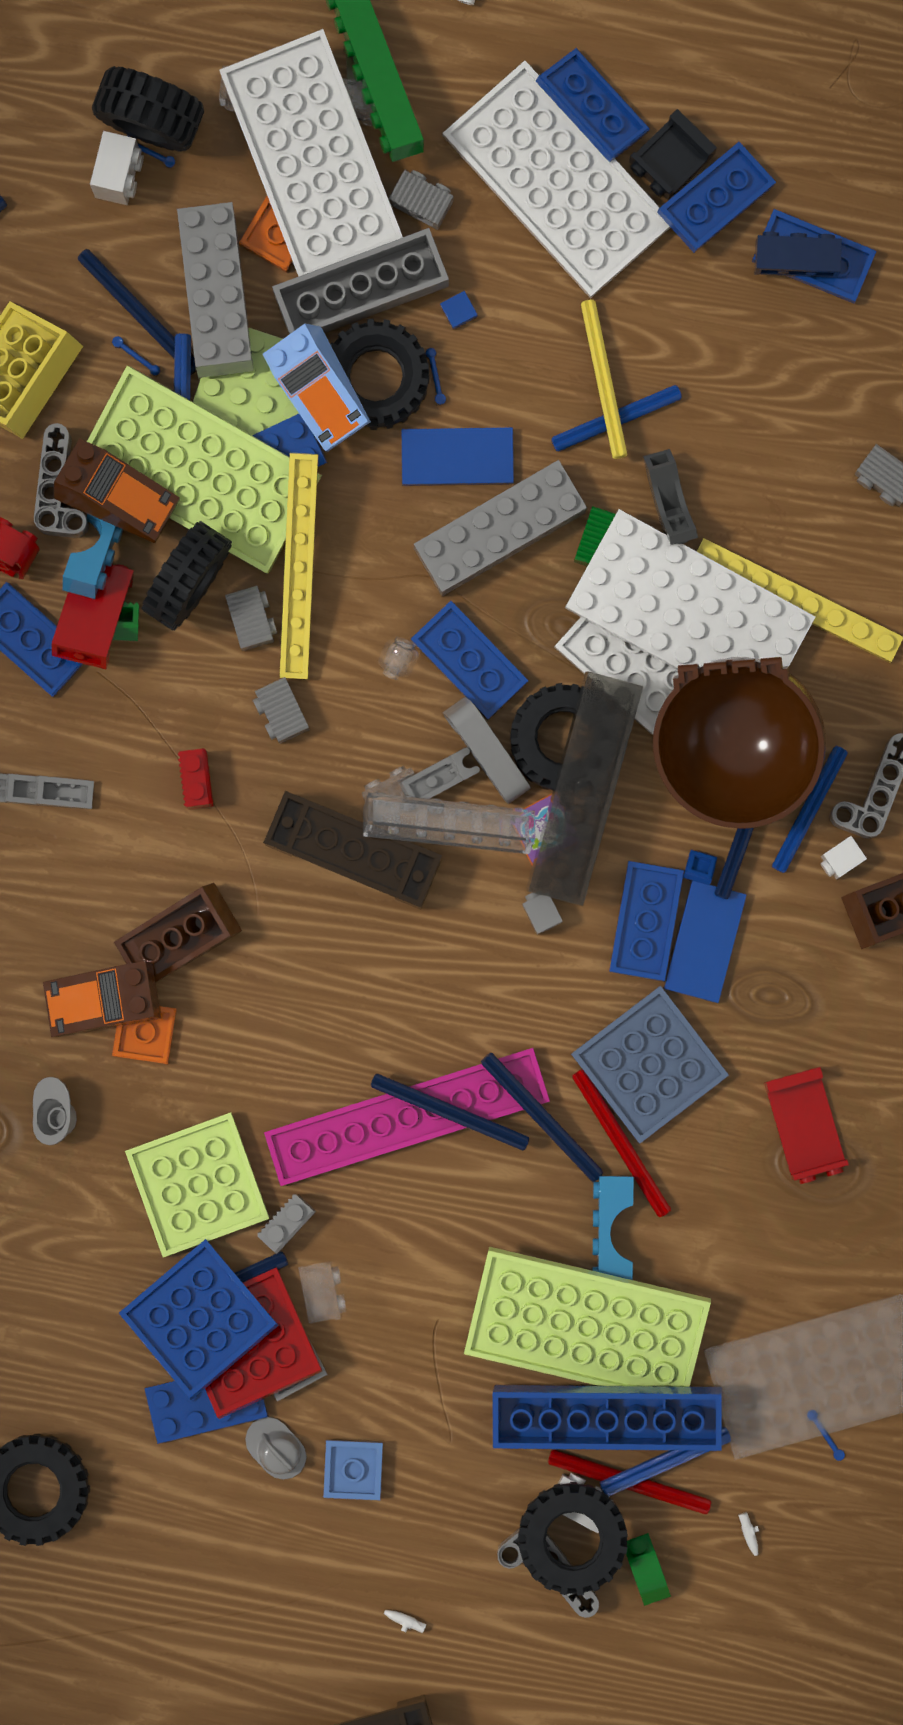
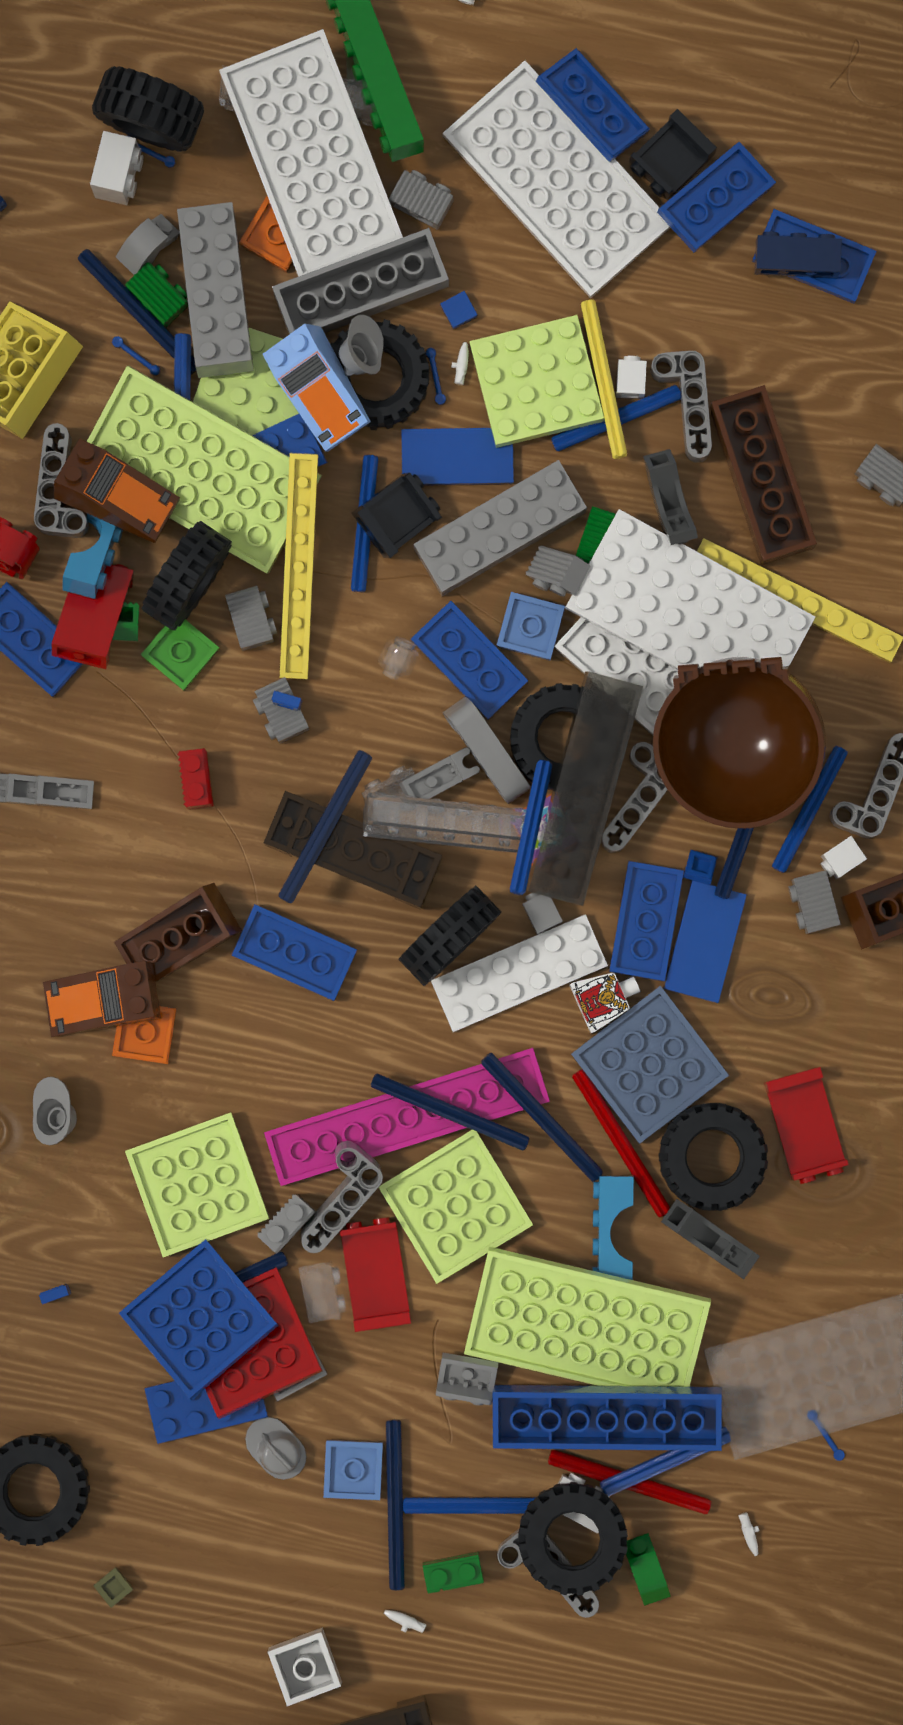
(55, 1293): none -> blue tile
(113, 1587): none -> olive plate
(146, 243): none -> light grey brick
(157, 294): none -> green brick
(180, 653): none -> bright green tile
(286, 701): none -> blue tile
(294, 952): none -> blue plate
(304, 1666): none -> white brick
(325, 826): none -> dark blue axle
(336, 1201): none -> light grey beam
(362, 541): none -> blue axle
(363, 347): none -> light grey piece
(375, 1275): none -> red panel
(395, 1505): none -> dark blue axle
(397, 514): none -> black panel
(450, 935): none -> black tyre
(453, 1572): none -> green brick
(455, 1205): none -> yellowish green plate
(461, 365): none -> white helmet
(465, 1505): none -> blue axle
(466, 1379): none -> light grey bracket
(519, 973): none -> white plate
(530, 626): none -> medium blue plate
(531, 827): none -> blue axle
(536, 381): none -> yellowish green plate
(557, 571): none -> light grey brick
(603, 998): none -> torso
(631, 378): none -> white brick
(635, 802): none -> light grey beam
(688, 406): none -> light grey beam
(710, 1239): none -> dark grey arch
(751, 1164): none -> black tyre
(762, 475): none -> reddish brown brick
(814, 902): none -> light grey brick

